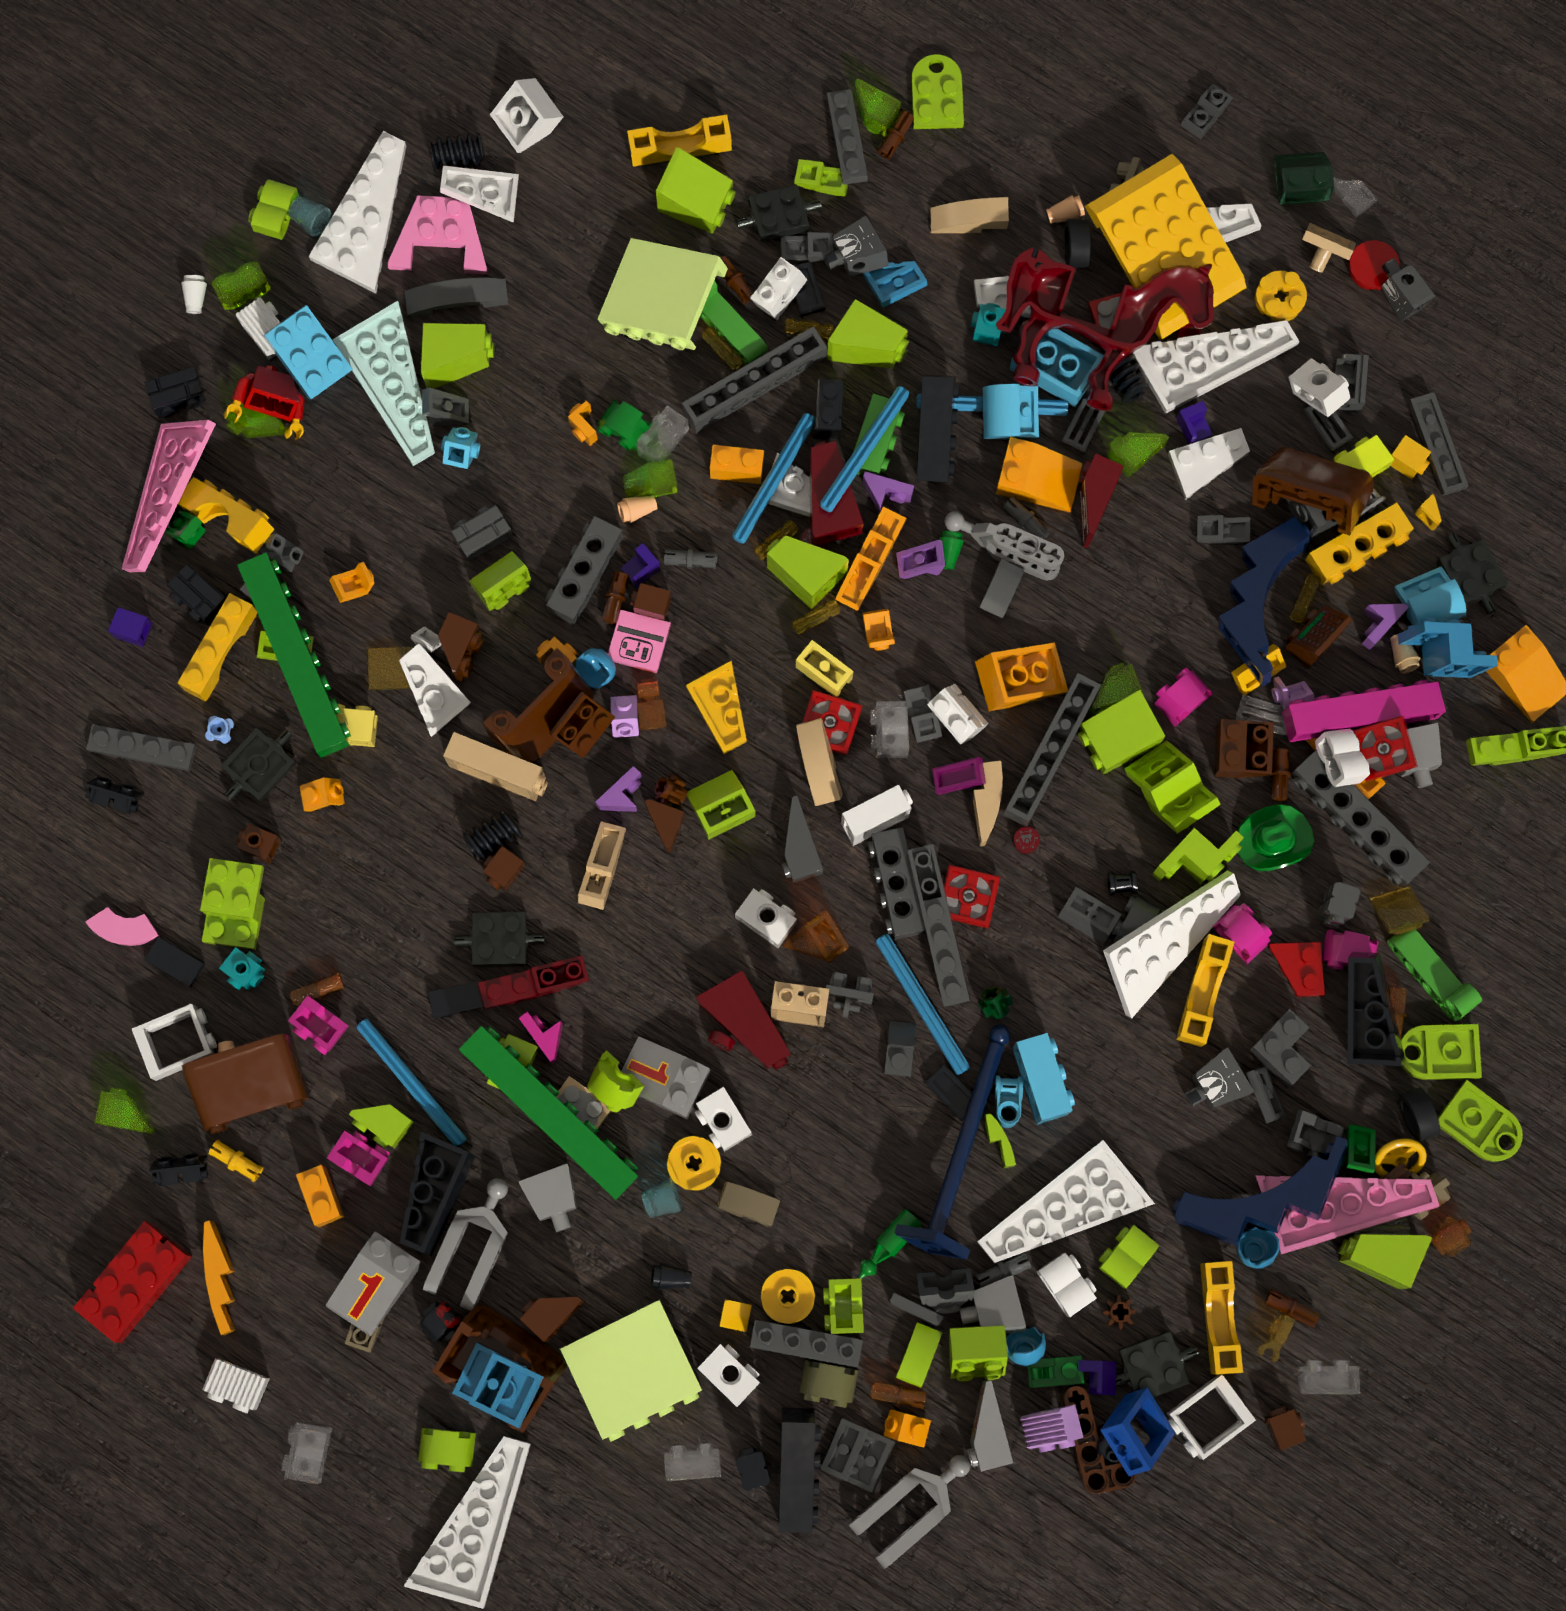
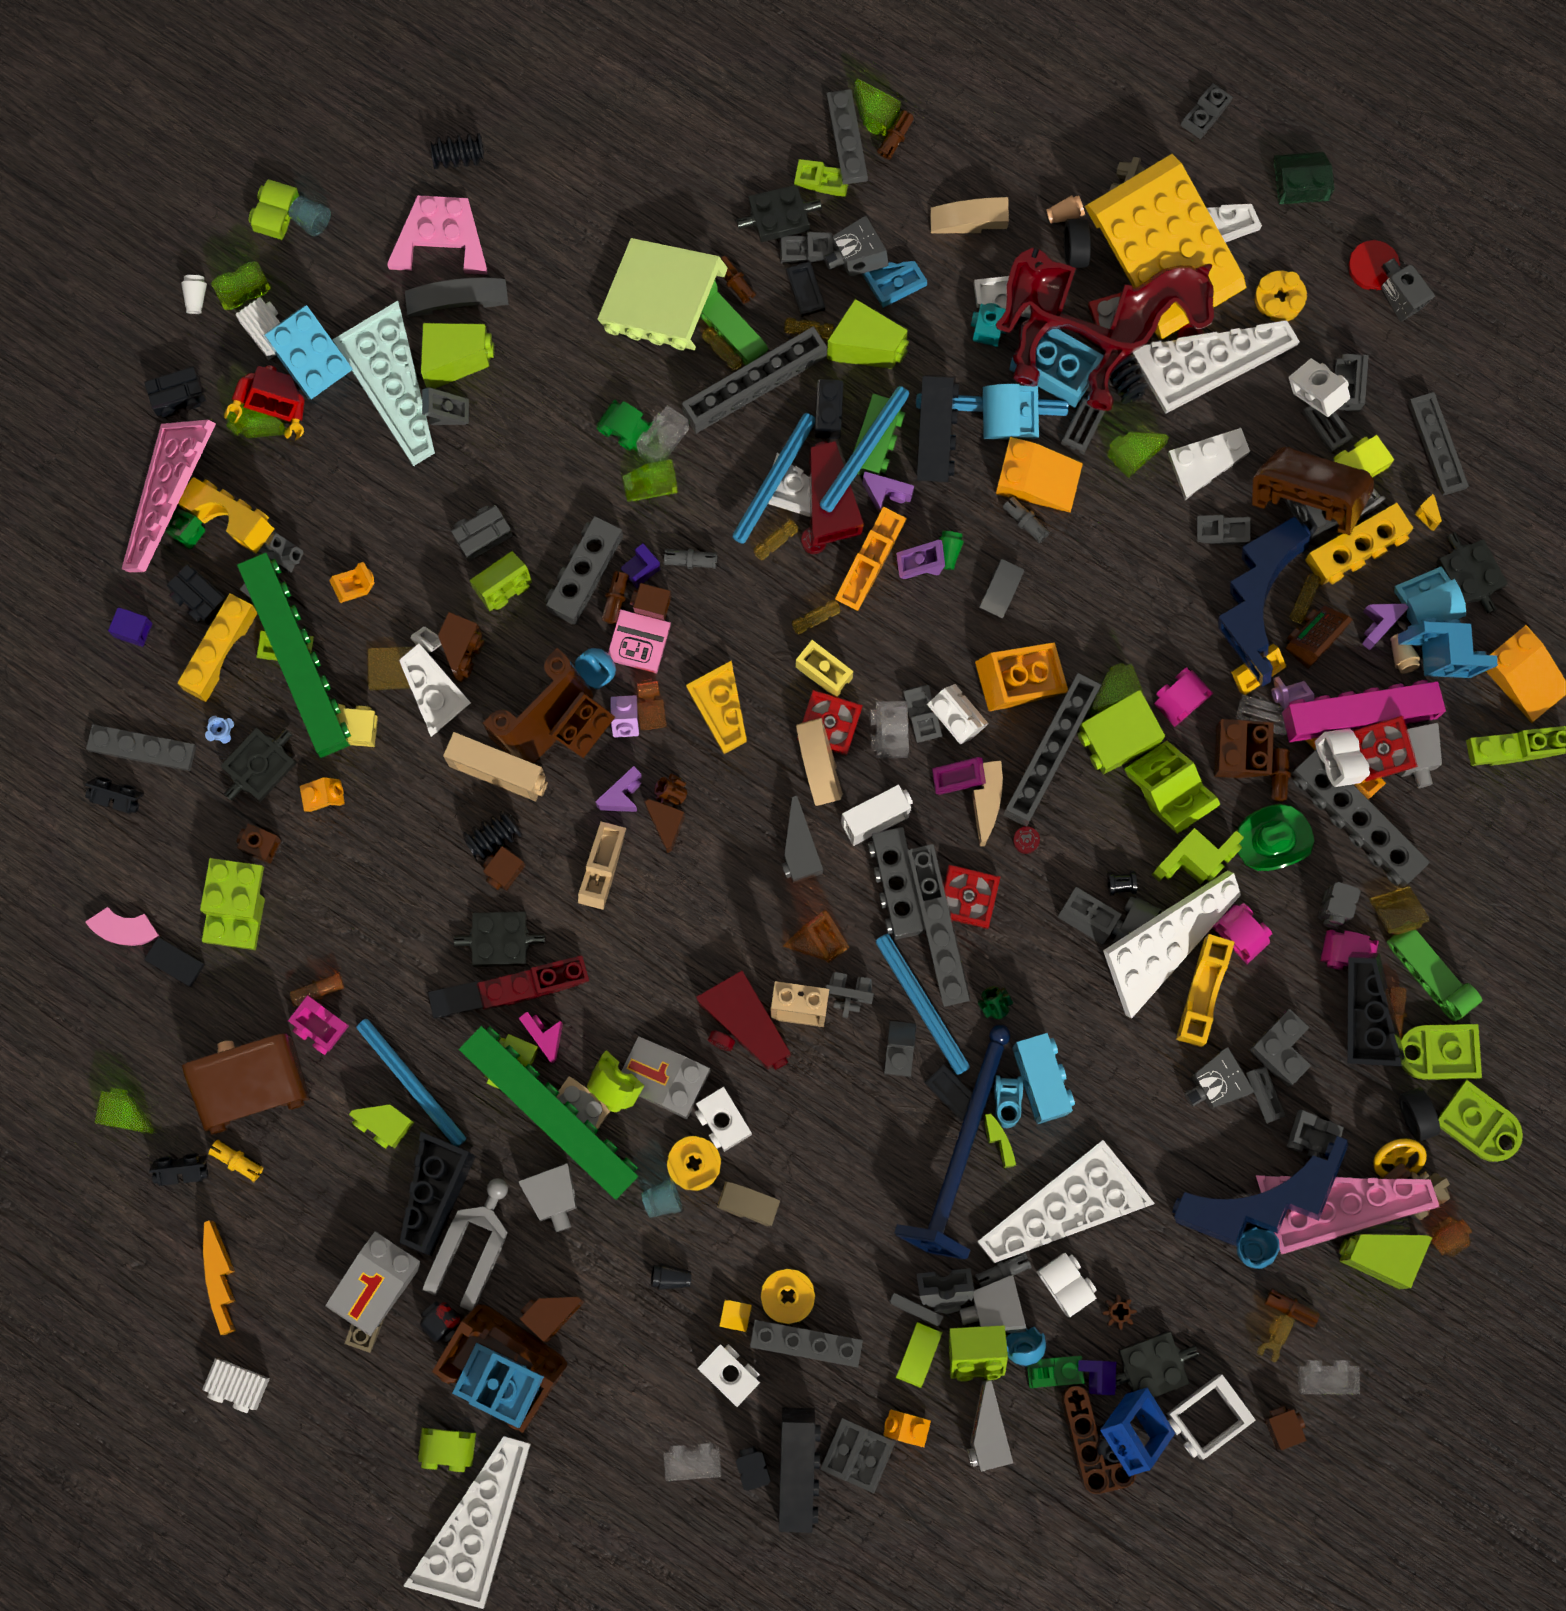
(132, 1282): red piece -> none
(148, 1050): white window -> none
(236, 963): teal brick -> none
(307, 1452): clear brick -> none
(320, 1195): light orange brick -> none
(358, 1157): dark pink cylinder -> none
(361, 224): white wing -> none
(460, 447): medium azure brick -> none
(482, 189): white wing -> none
(526, 114): white slope -> none
(548, 647): light orange bracket -> none
(580, 426): light orange bracket -> none
(631, 1371): yellowish green panel -> none
(636, 507): light nougat cone -> none
(655, 146): yellow arch -> none
(694, 192): lime slope -> none
(721, 804): lime slope -> none
(736, 464): light orange brick -> none
(774, 931): white brick -> none
(778, 288): white brick -> none
(806, 568): lime slope -> none
(828, 1382): olive cylinder -> none
(845, 1306): lime cylinder -> none
(878, 629): light orange bracket -> none
(888, 1243): green wheel -> none
(898, 1395): clear orange axle -> none
(936, 1488): light grey piece -> none
(937, 96): lime plate -> none
(988, 538): light grey piece -> none
(1052, 1427): lavender brick -> none
(1098, 483): dark red slope -> none
(1128, 1256): lime brick -> none
(1194, 423): dark purple panel -> none
(1219, 1316): yellow arch -> none
(1301, 966): red wing -> none
(1327, 244): tan tile -> none
(1354, 195): clear tile -> none
(1361, 1148): green slope -> none
(1410, 458): yellow brick -> none

